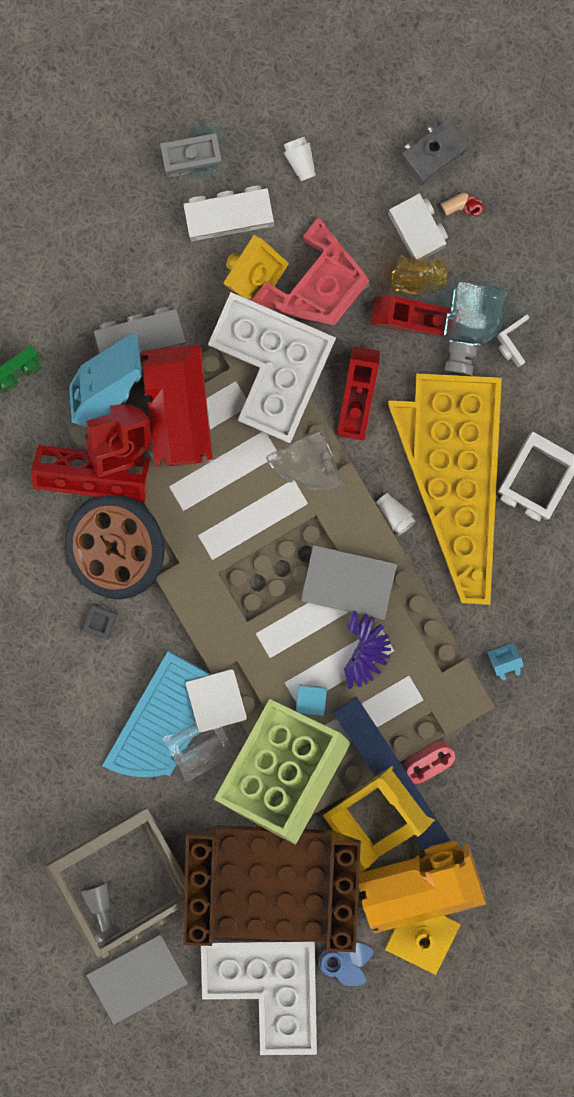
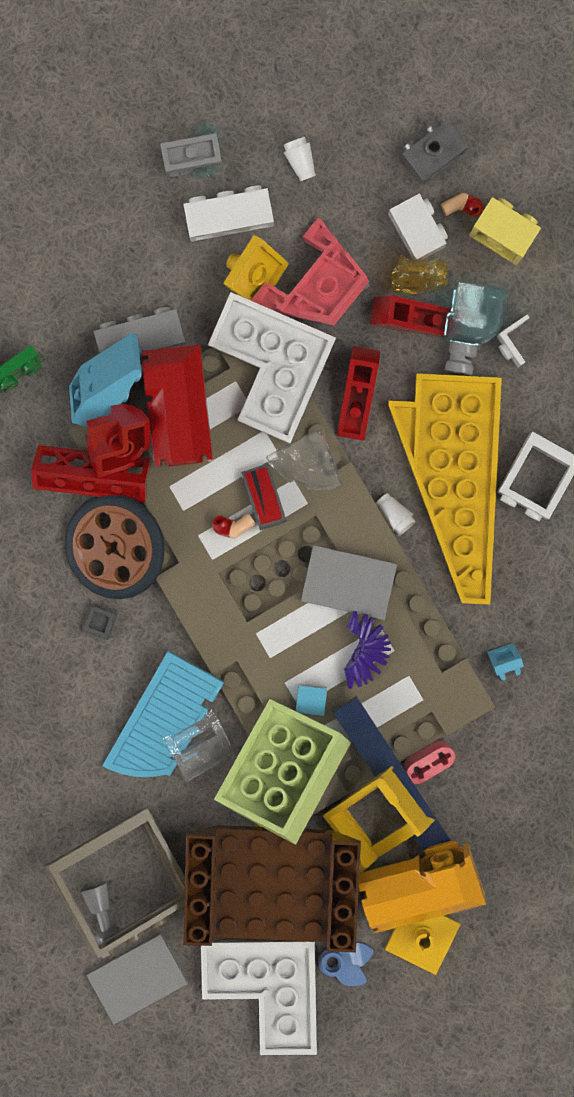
(216, 700): white sticker -> none
(231, 528): none -> arm
(264, 497): none -> red slope
(505, 230): none -> light yellow brick

